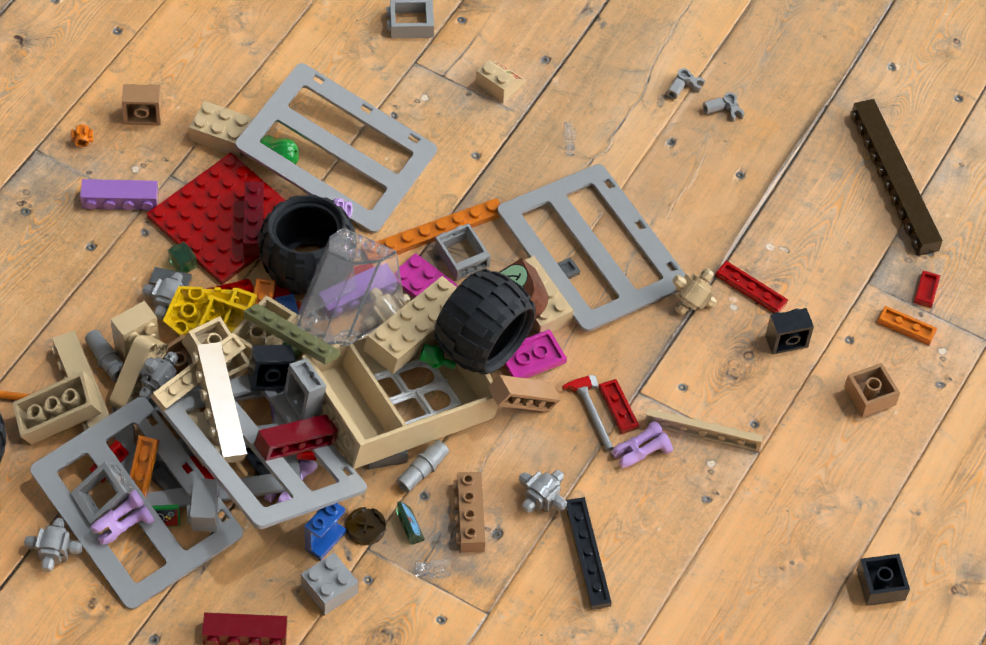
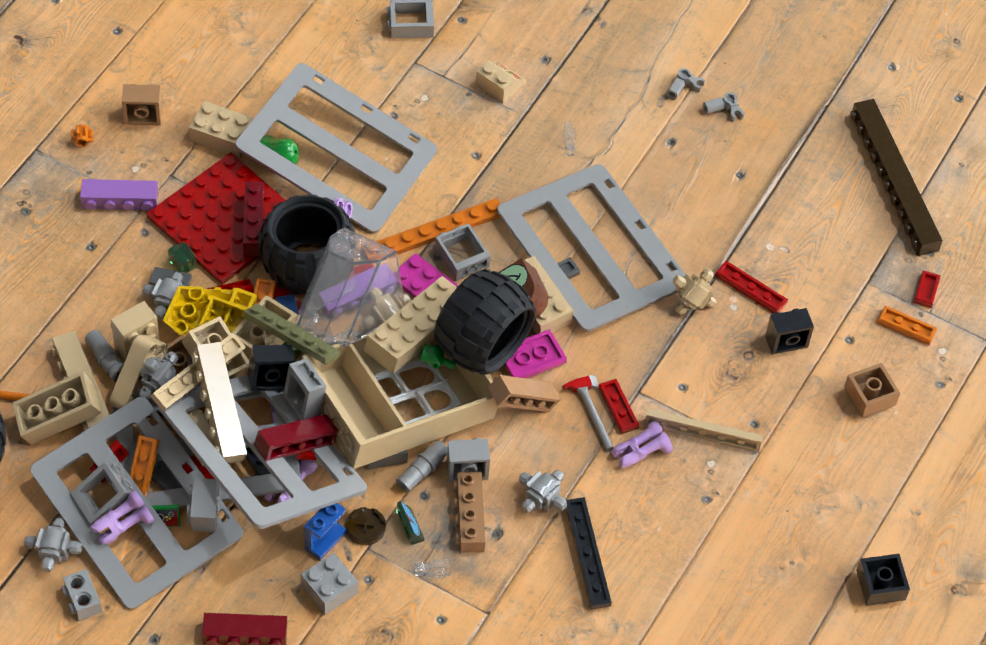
(85, 593): none -> light grey brick
(468, 457): none -> light grey brick

